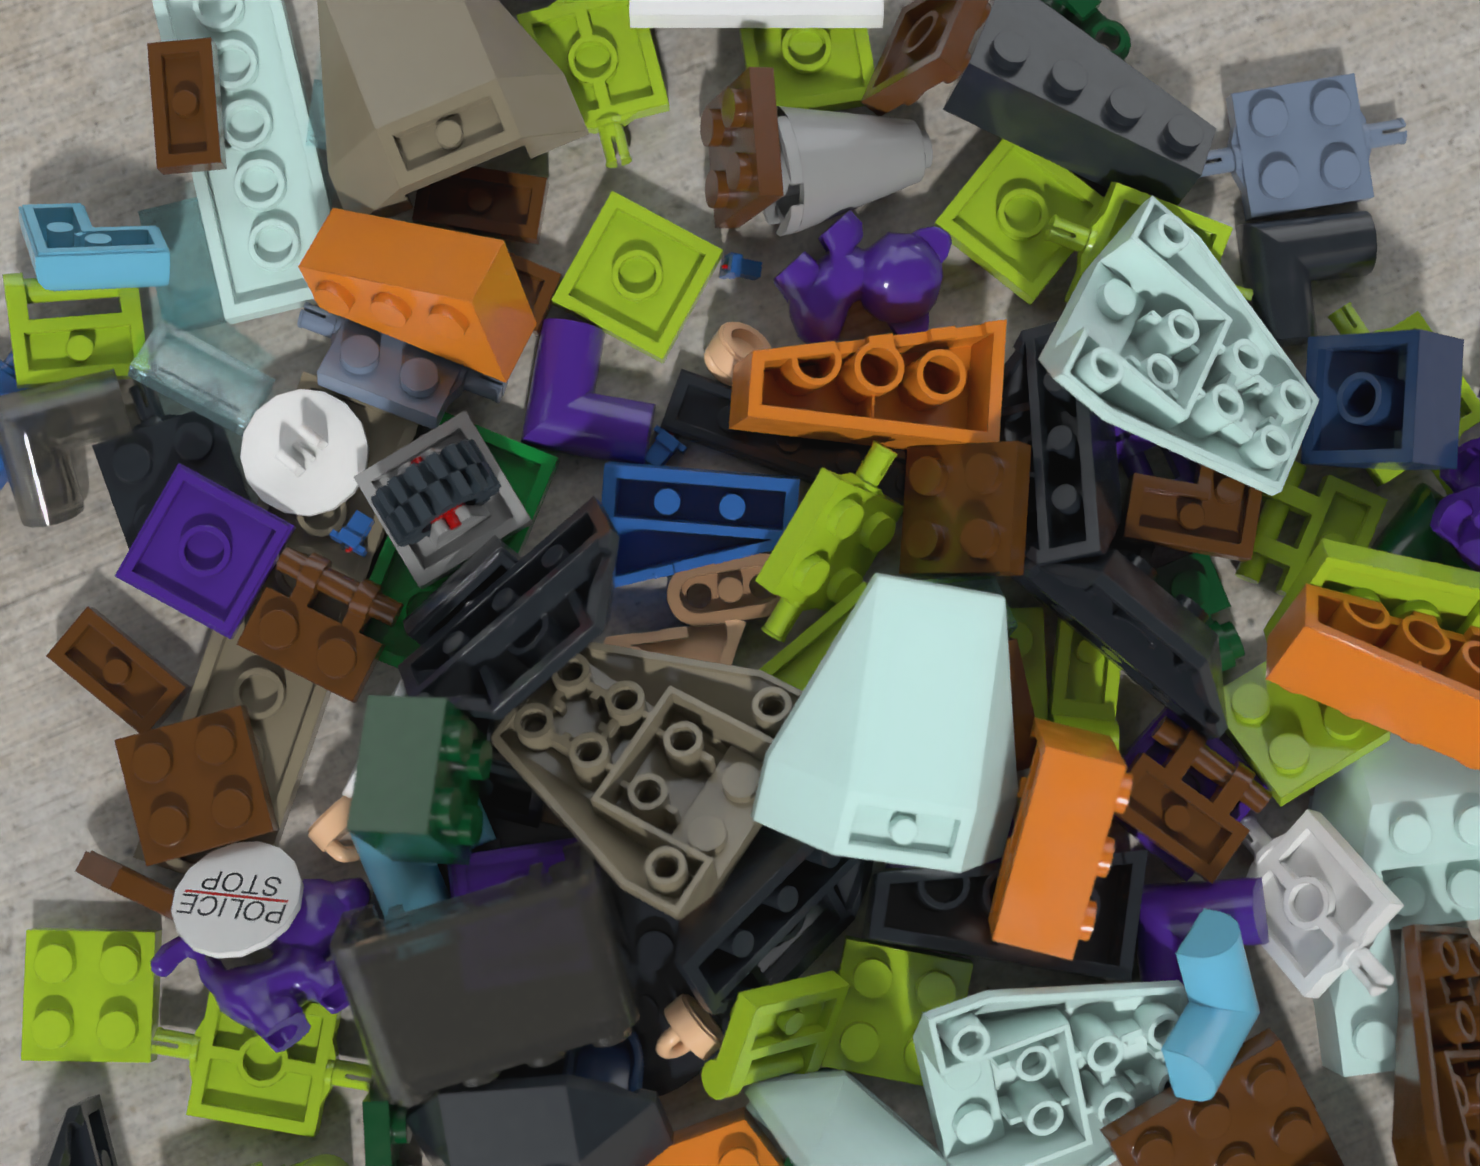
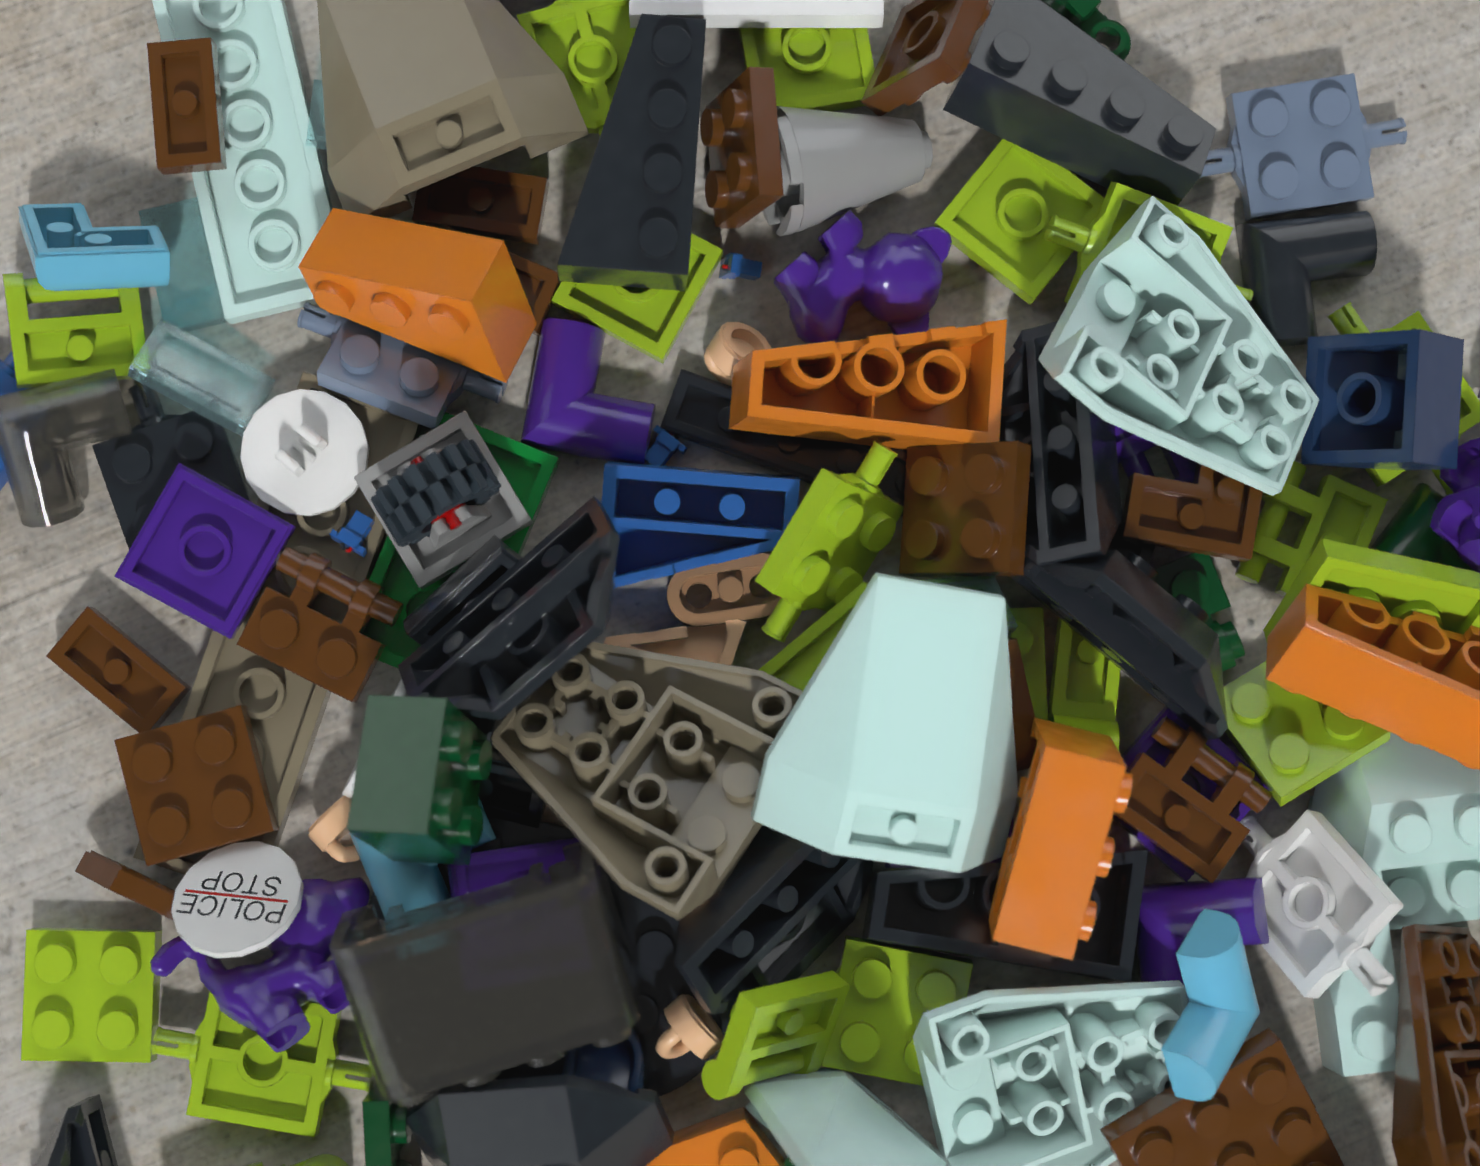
(641, 181): none -> black wedge

